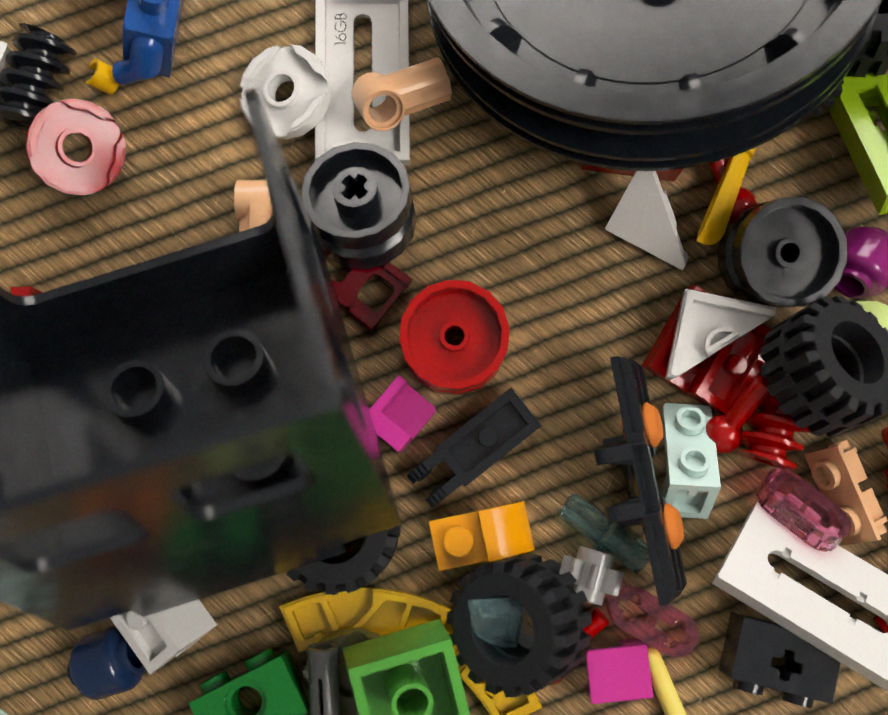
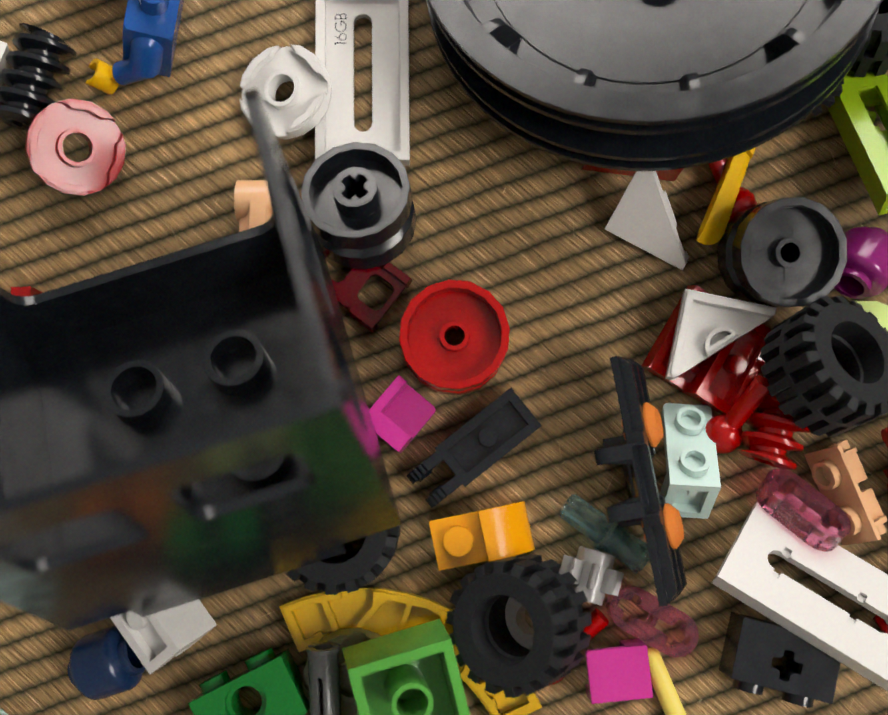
(405, 93): light nougat piece -> none
(497, 620): clear light blue tile -> none

